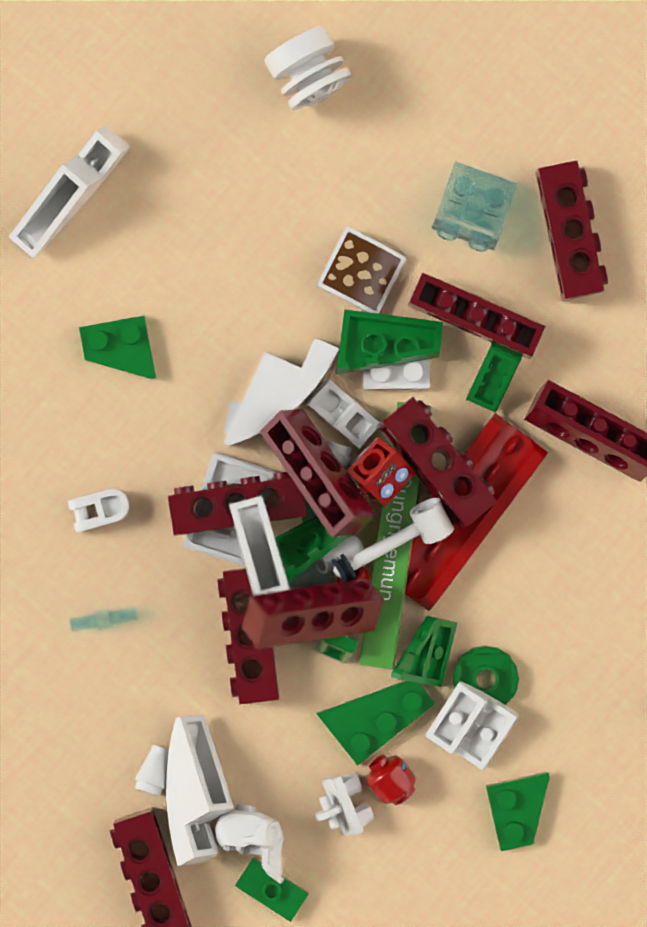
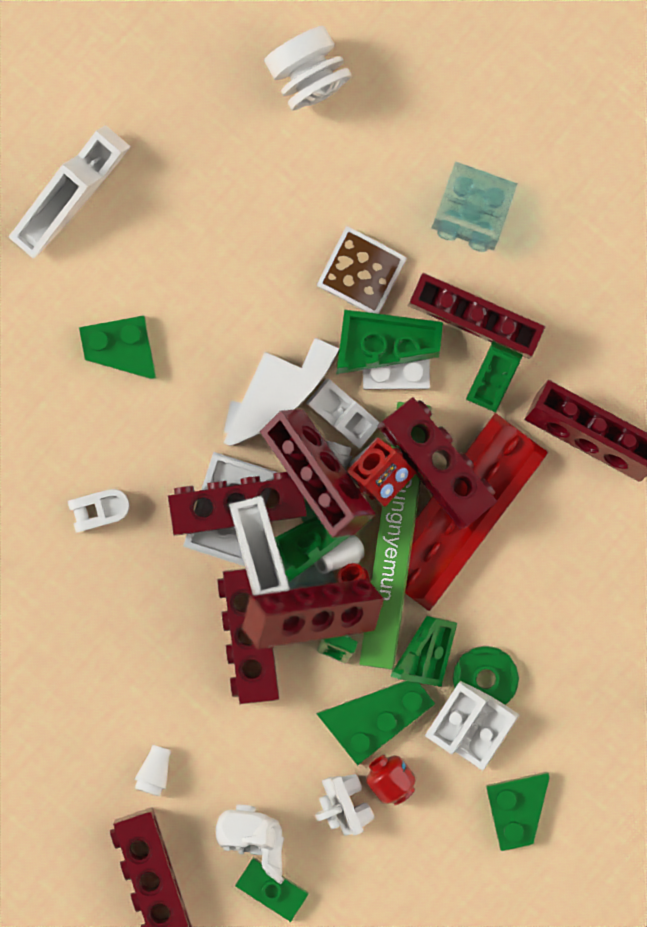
(103, 619): clear light blue bar -> none
(194, 790): white slope -> none
(428, 521): white piece -> none
(572, 178): dark red brick -> none

